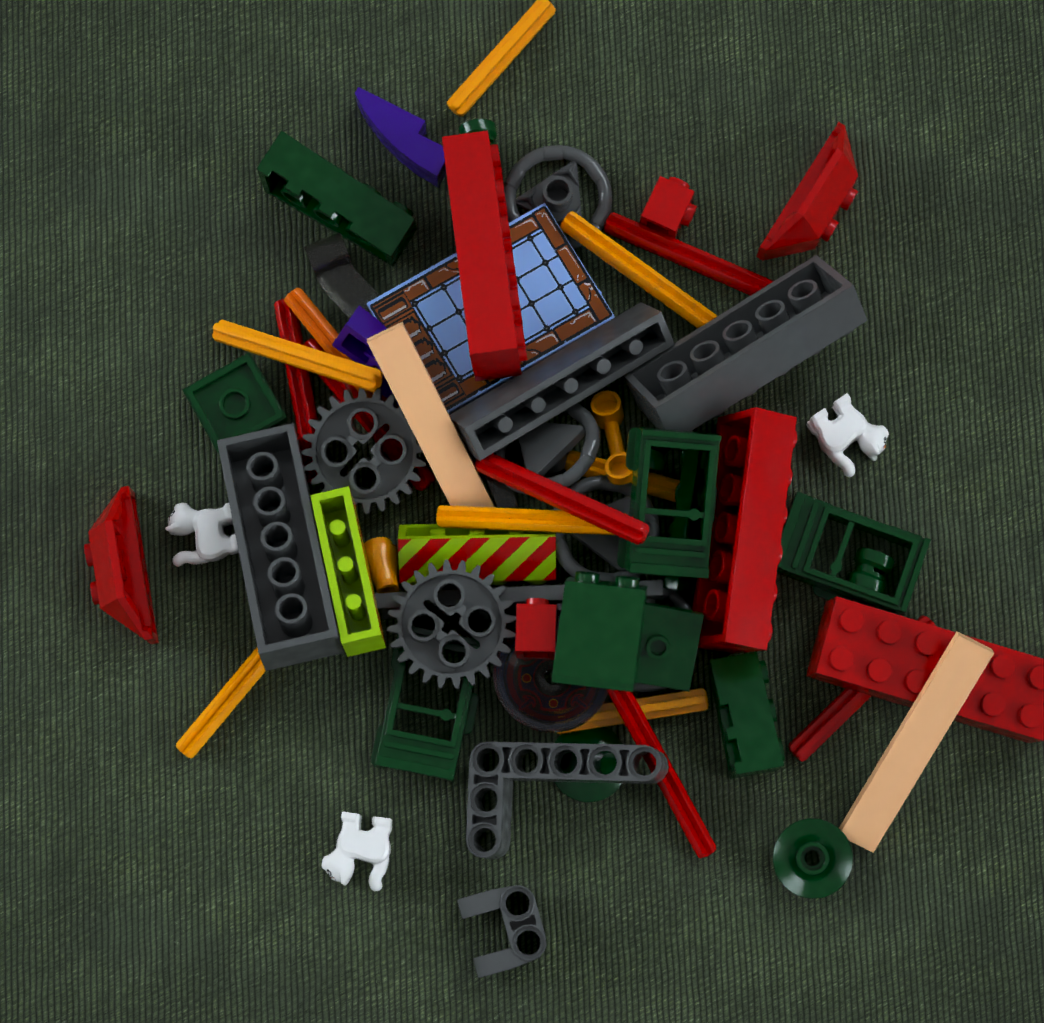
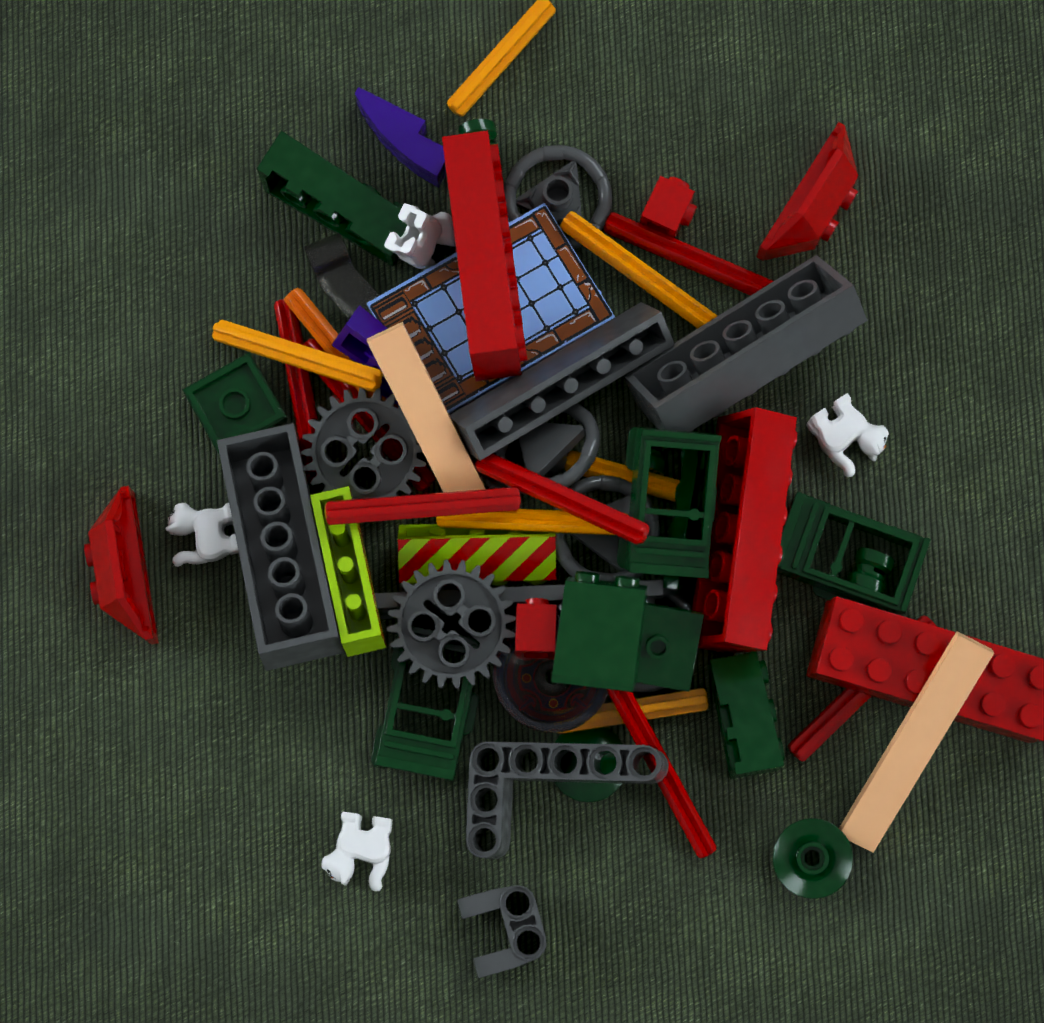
(221, 705): light orange axle -> none
(383, 564): light orange cone -> none
(421, 236): none -> white animal
(422, 505): none -> red axle
(609, 414): light orange bar -> none

